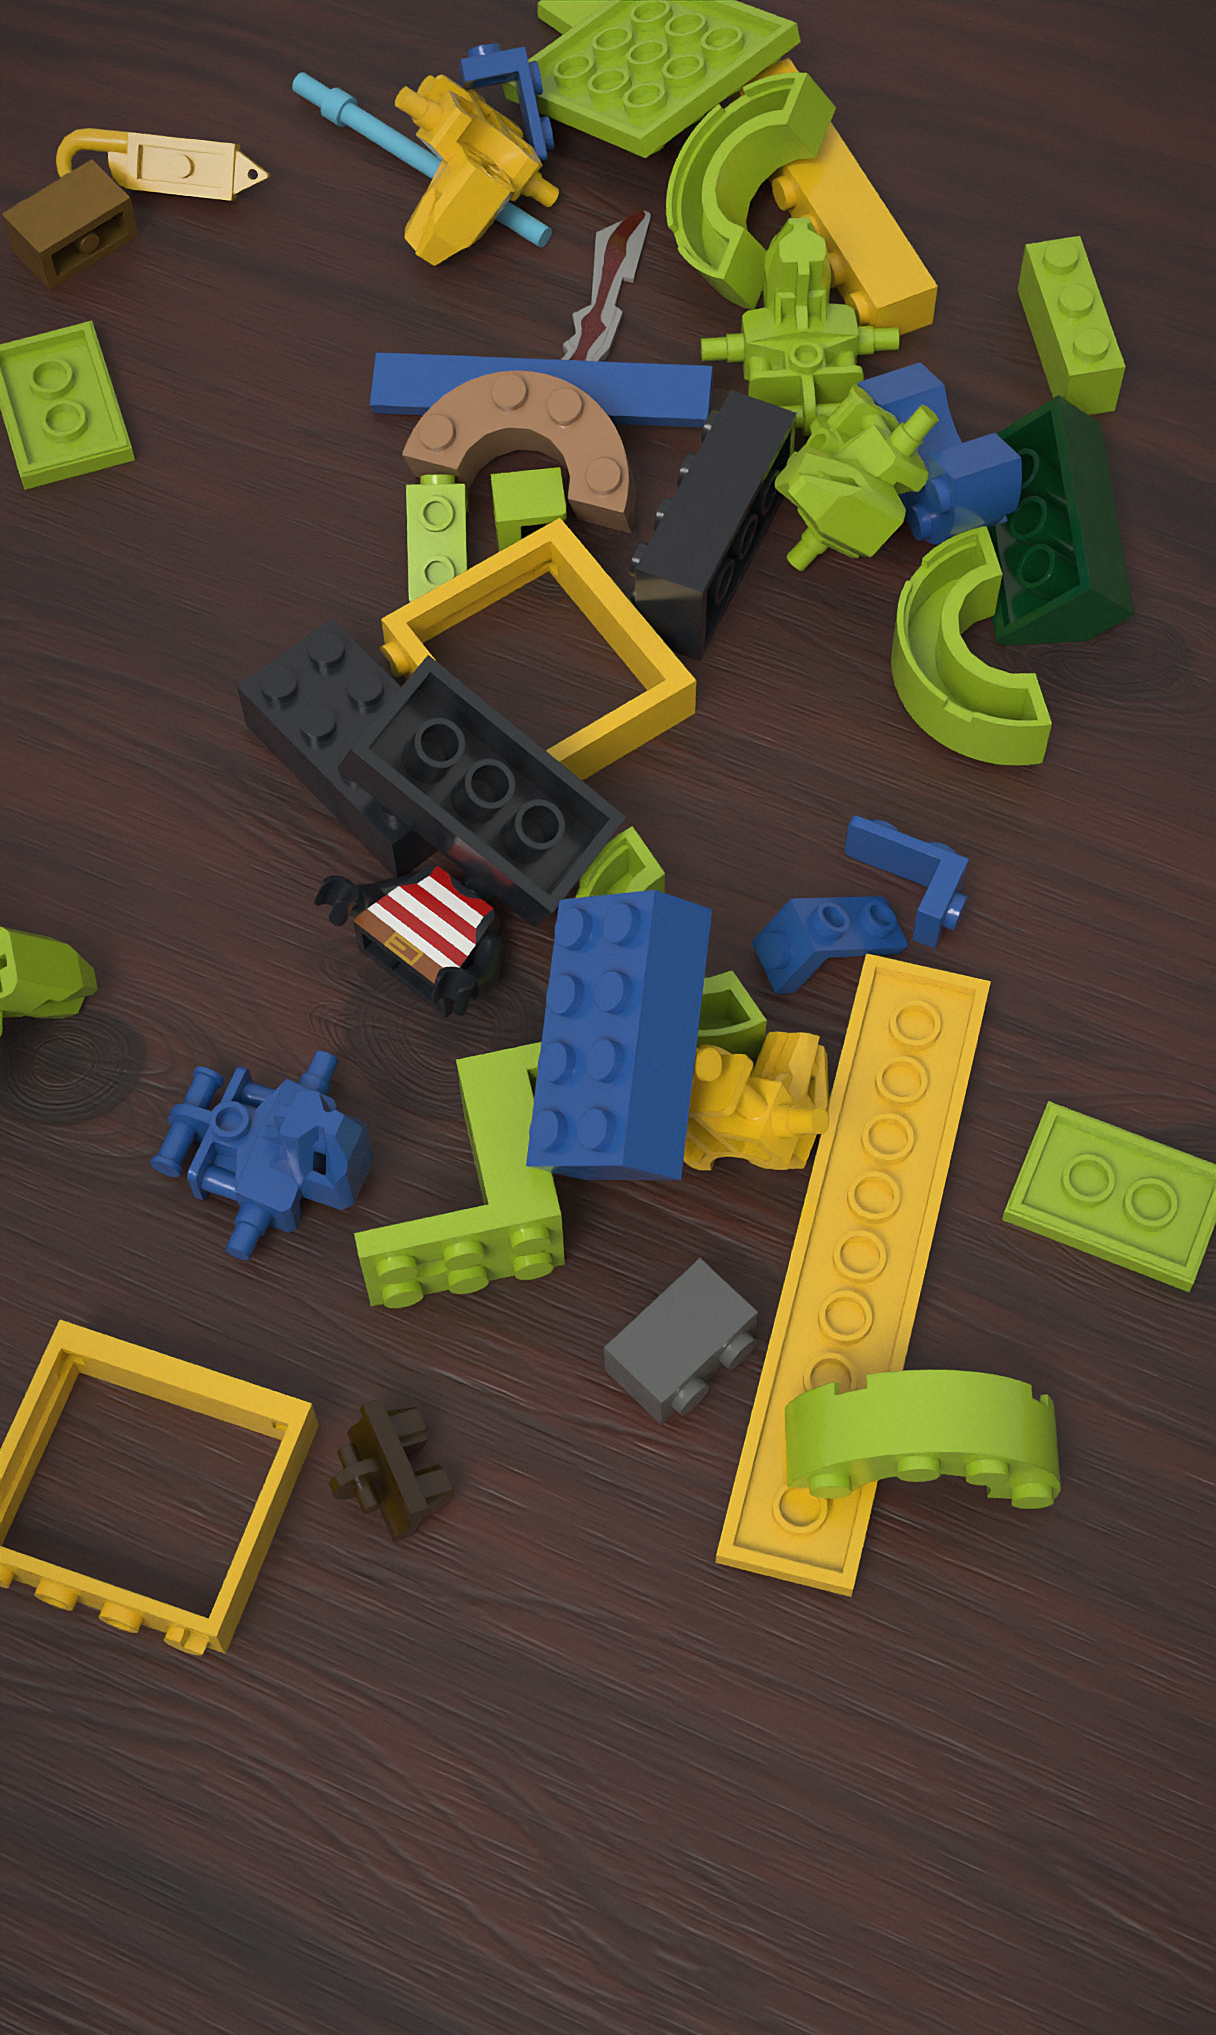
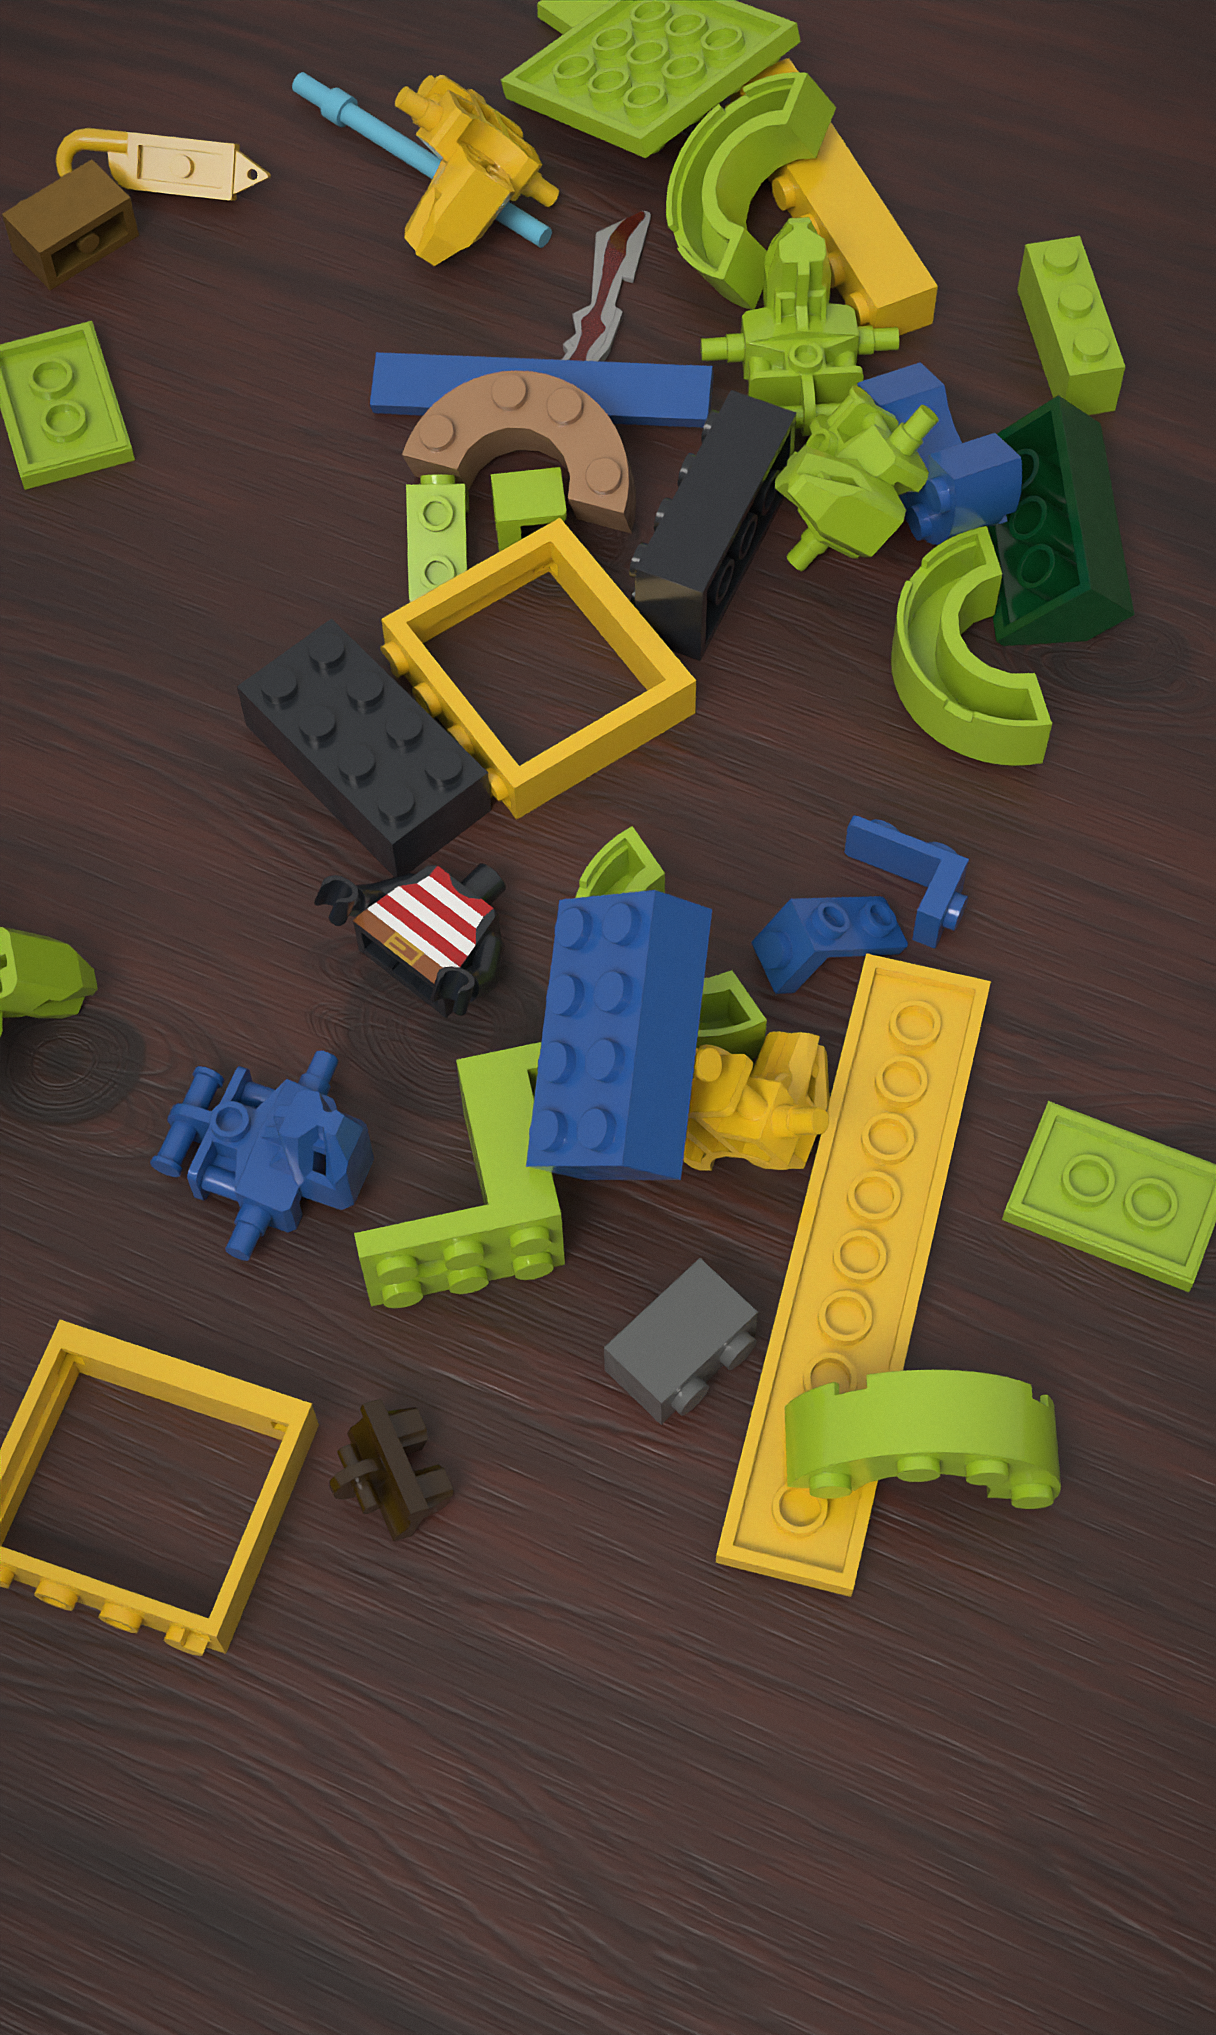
(481, 792): black brick -> none
(491, 67): blue bracket -> none

